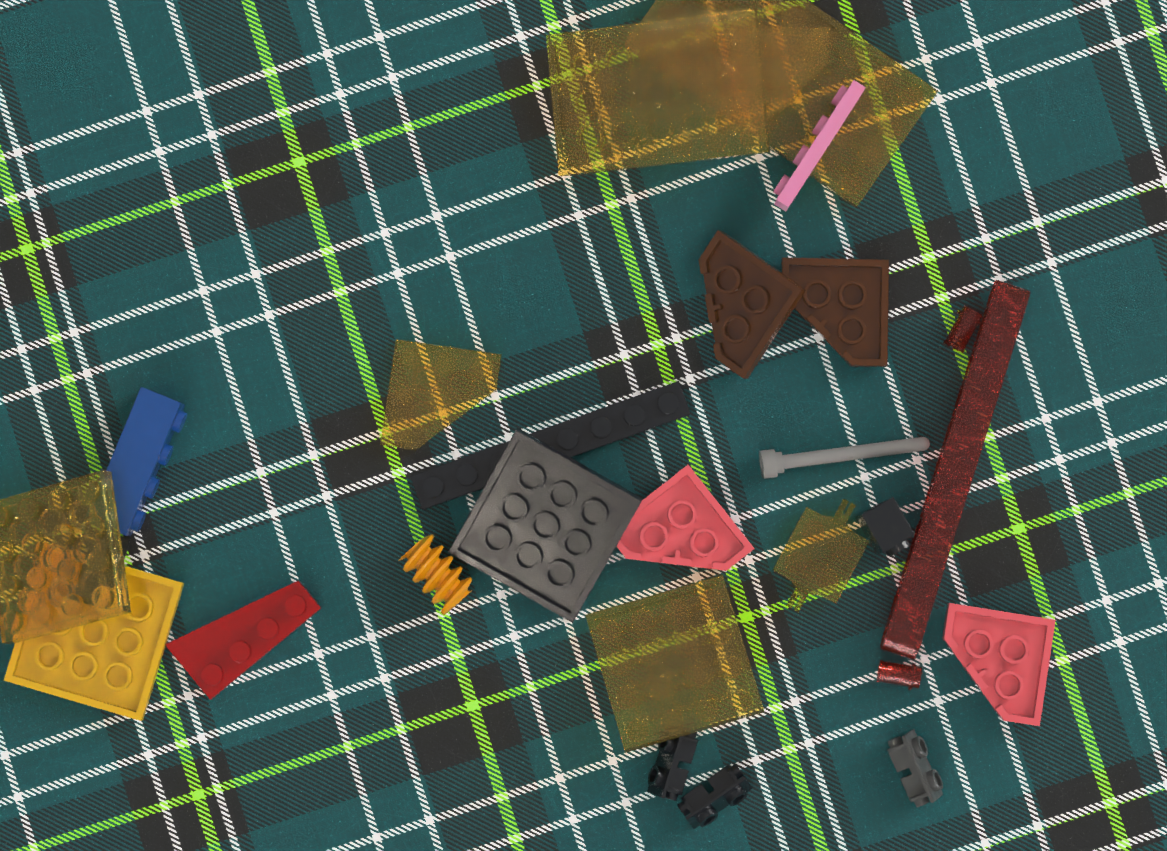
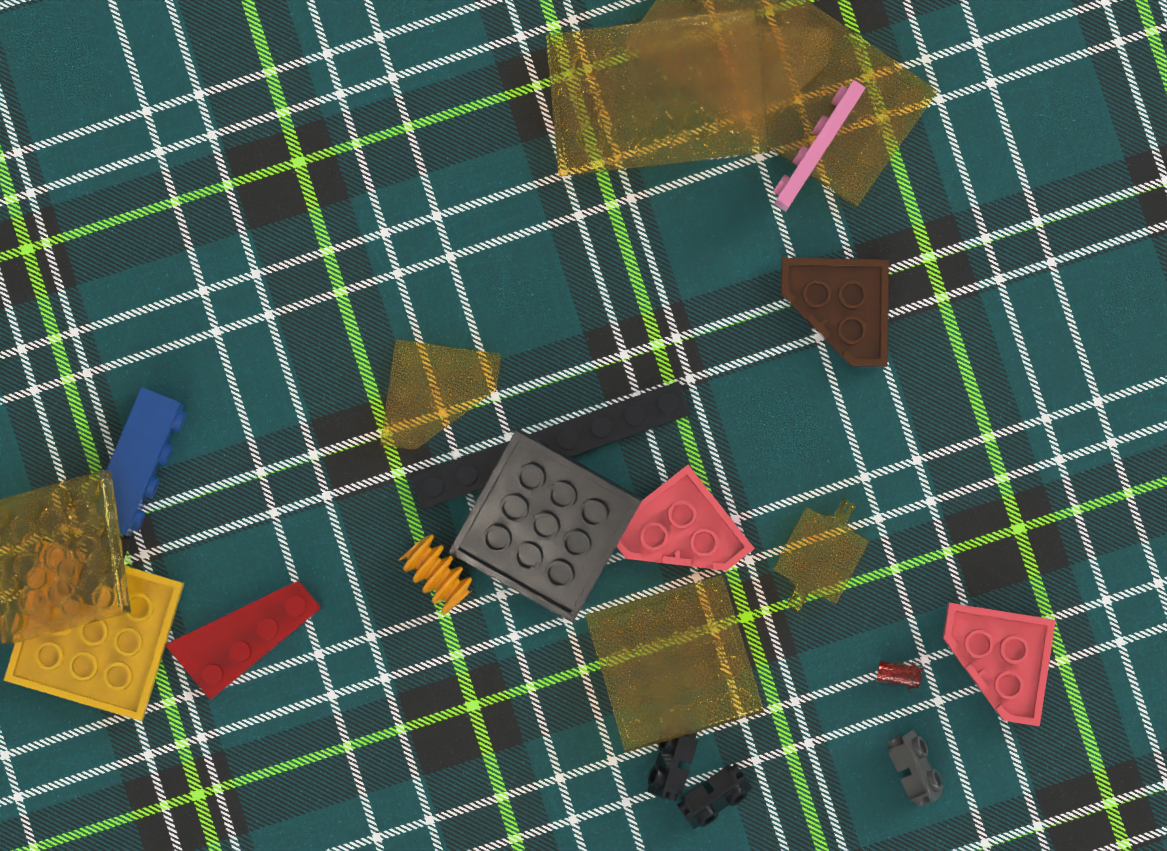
(744, 302): reddish brown plate -> none
(774, 462): light grey piece -> none
(886, 527): black brick -> none
(954, 470): clear red beam -> none
(963, 328): clear red pin -> none

